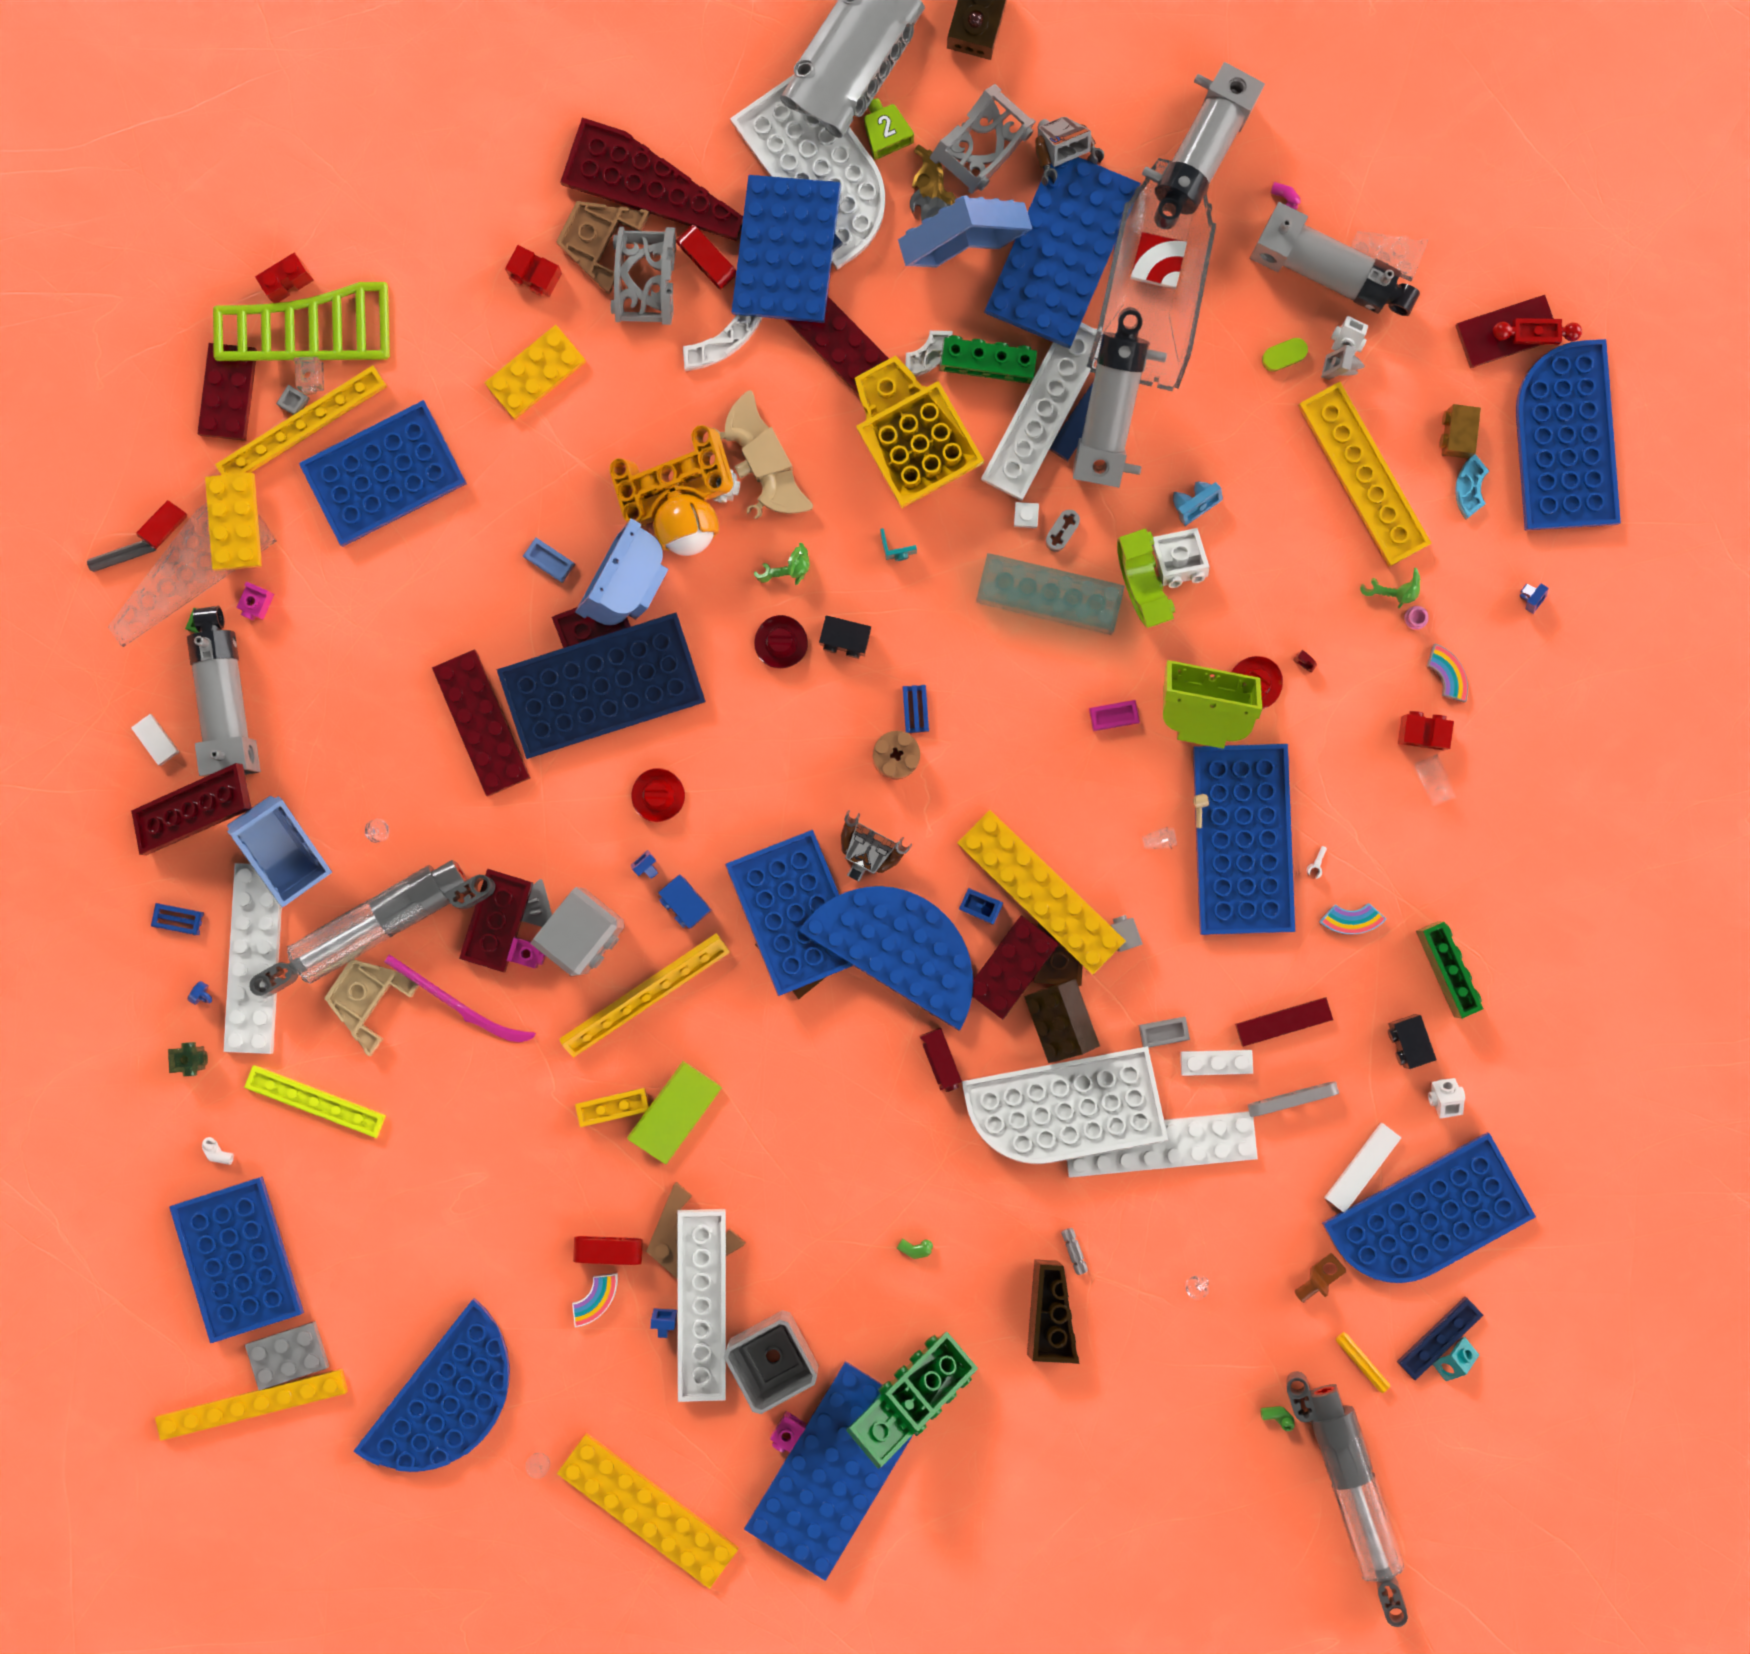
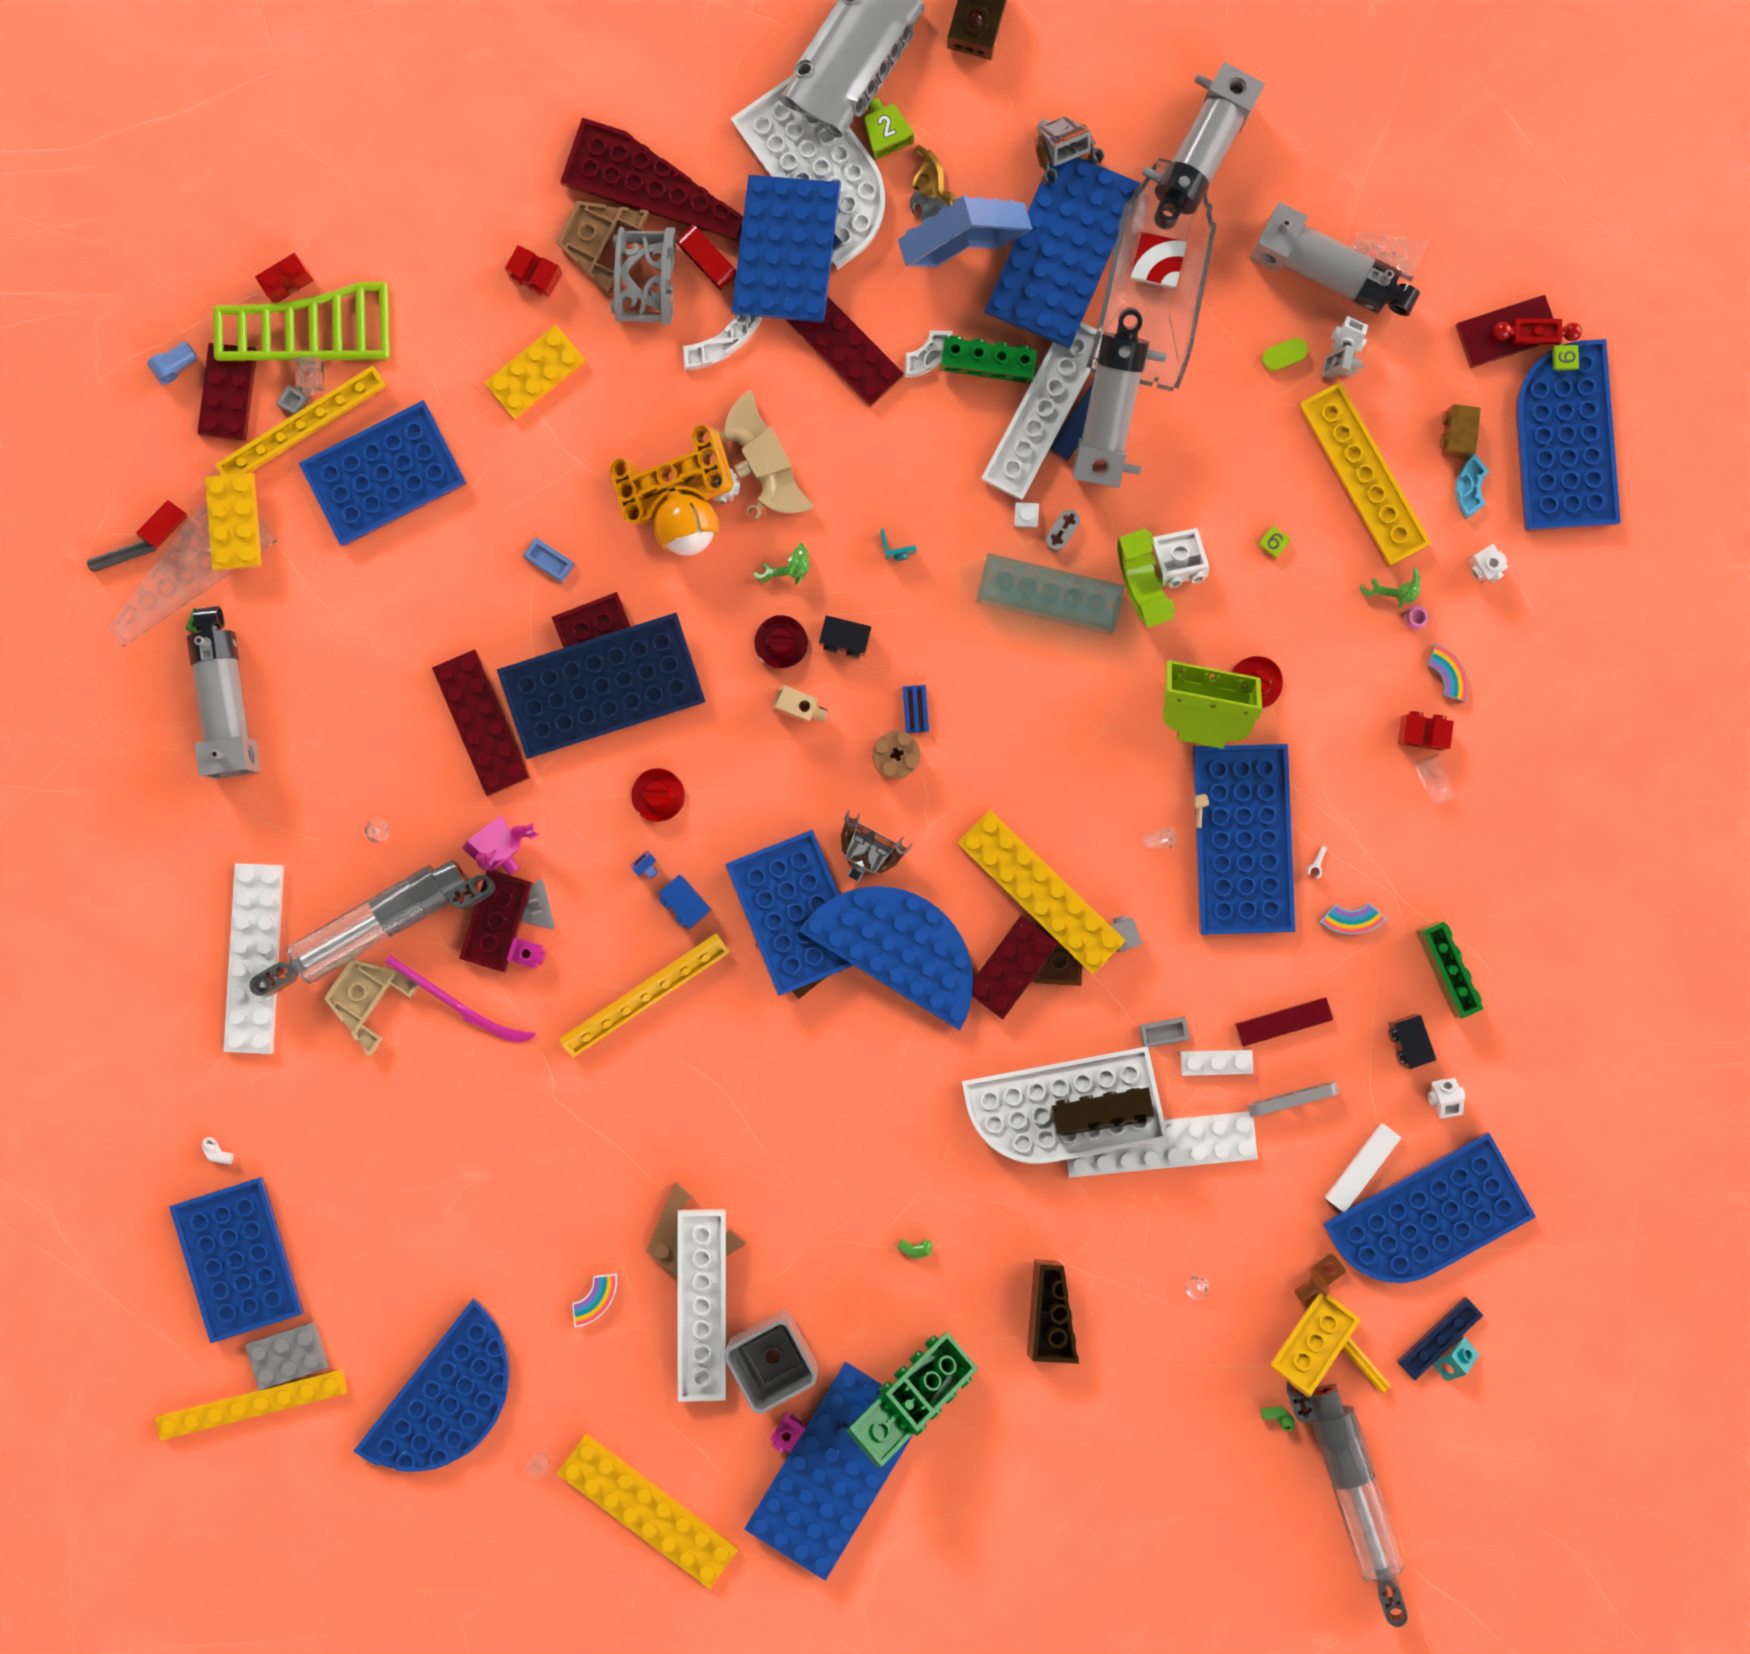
(155, 739): white tile -> none
(167, 365): none -> medium blue piece
(187, 1059): clear green brick -> none
(191, 809): dark red plate -> none
(197, 922): blue tile -> none
(199, 993): blue tile -> none
(262, 601): dark pink brick -> none
(278, 849): medium blue container -> none
(315, 1101): neon yellow tile -> none
(497, 844): none -> dark pink torso
(579, 933): light grey plate -> none
(607, 1250): red beam -> none
(612, 1107): yellow plate -> none
(625, 577): medium blue container -> none
(663, 1321): blue tile -> none
(674, 1112): lime tile -> none
(788, 701): none -> tan torso
(912, 432): yellow wedge -> none
(941, 1060): dark red window -> none
(981, 906): blue slope -> none
(985, 107): light grey fence -> none
(1062, 1021): dark brown piece -> none
(1074, 1251): light grey axle -> none
(1102, 1112): none -> dark brown wedge
(1114, 715): dark pink tile -> none
(1205, 498): dark azure tile -> none
(1274, 542): none -> lime tile
(1288, 193): dark pink arm -> none
(1305, 660): dark red tile -> none
(1314, 1343): none -> yellow plate
(1488, 564): none -> white brick
(1534, 596): tile -> none
(1565, 357): none -> lime tile

